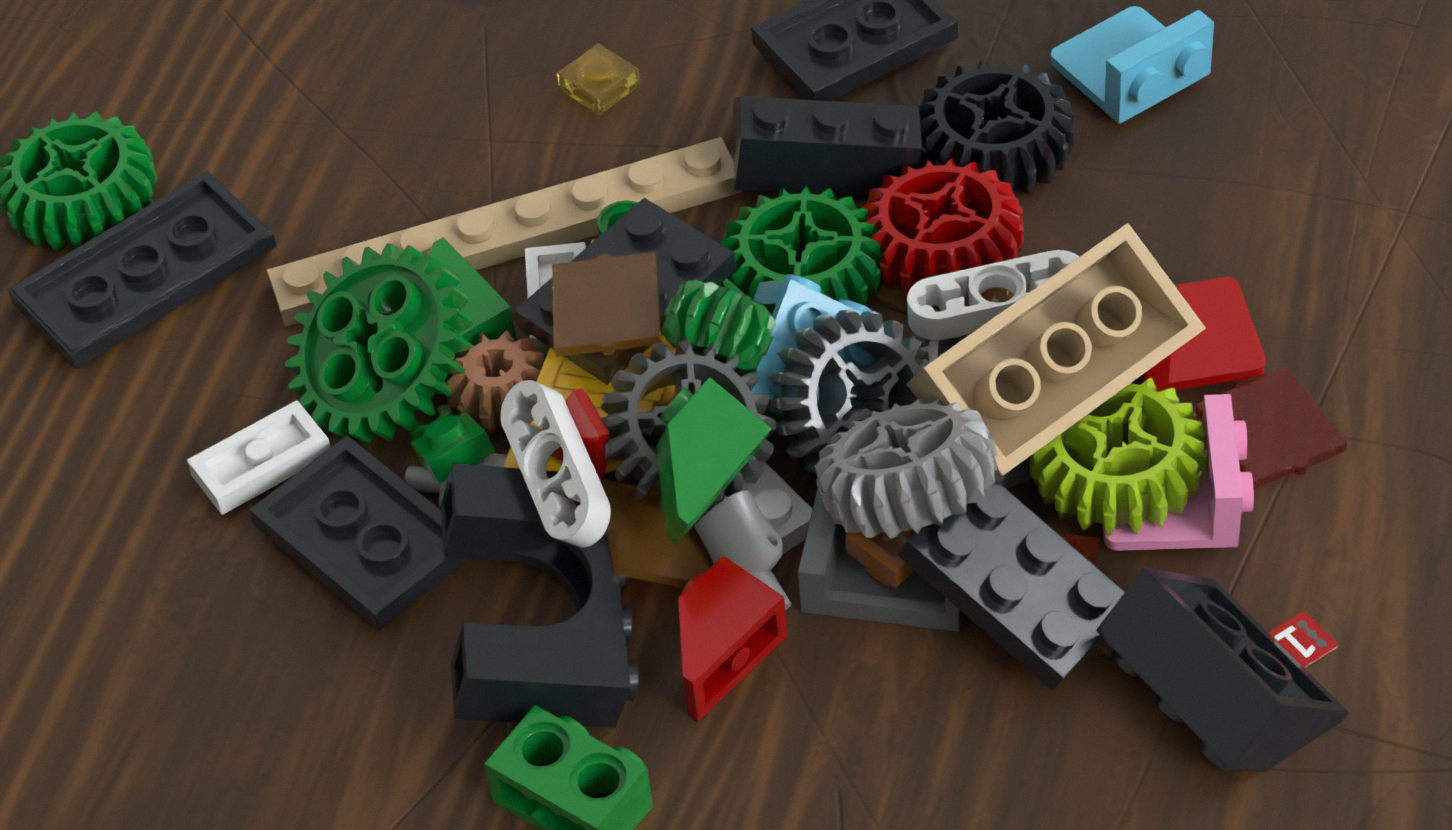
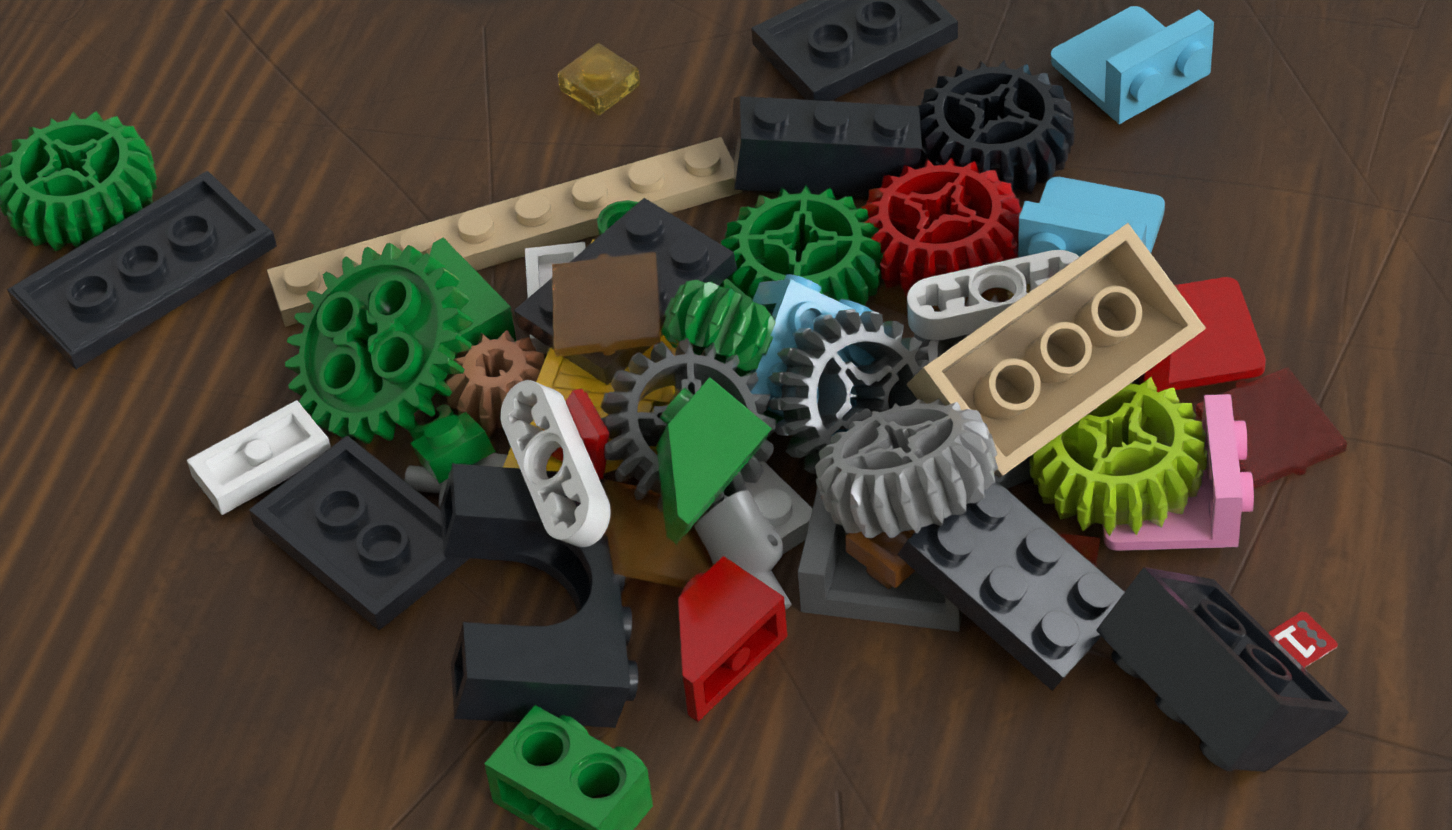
(1082, 214): none -> medium azure bracket

